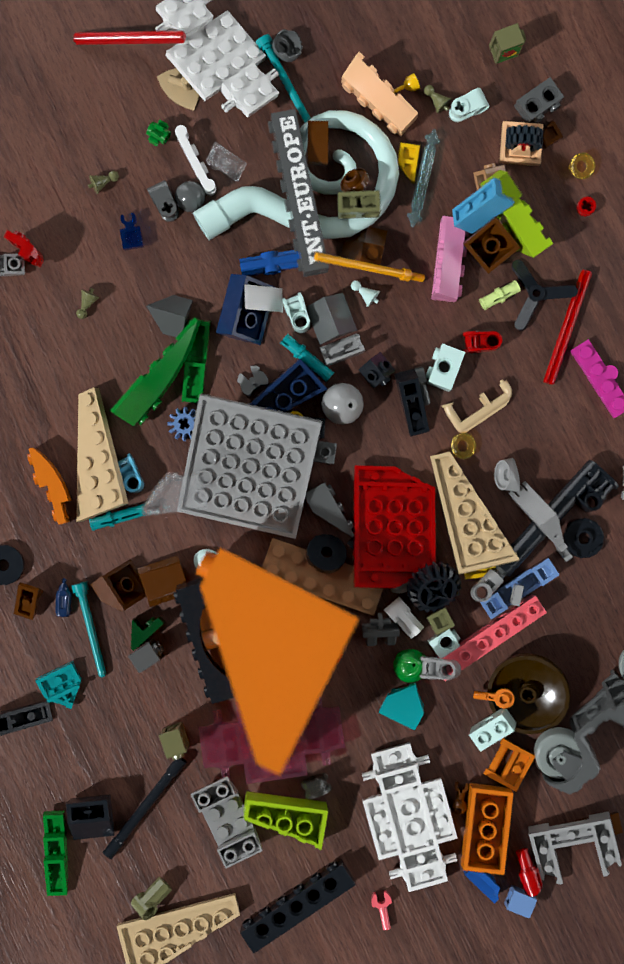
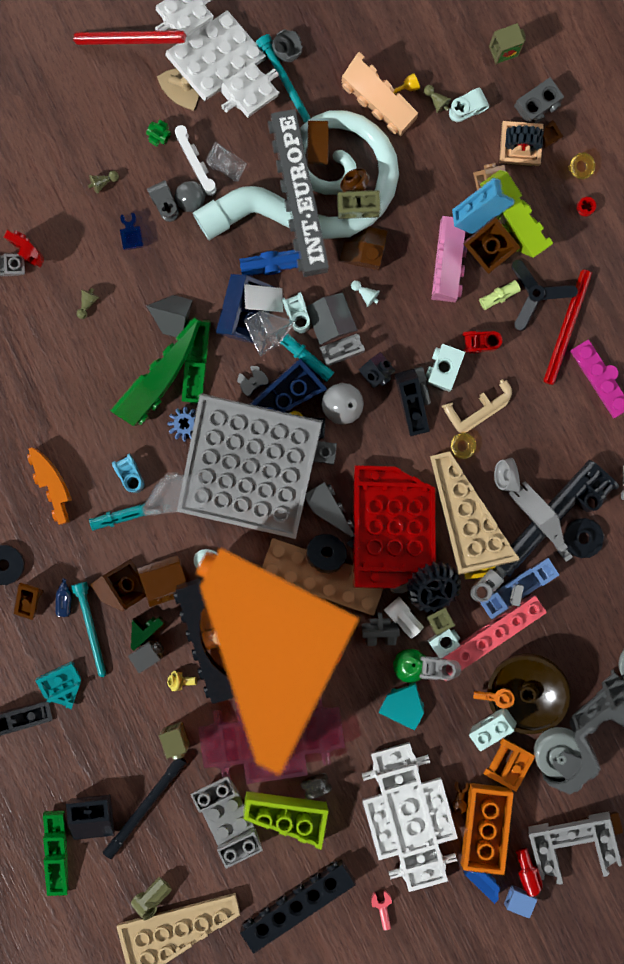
(98, 471): tan wing -> none
(176, 681): none -> light yellow plate
(267, 330): none -> clear slope
(403, 274): light orange bar -> none
(408, 160): yellow tile -> none
(423, 178): clear light blue wheel -> none

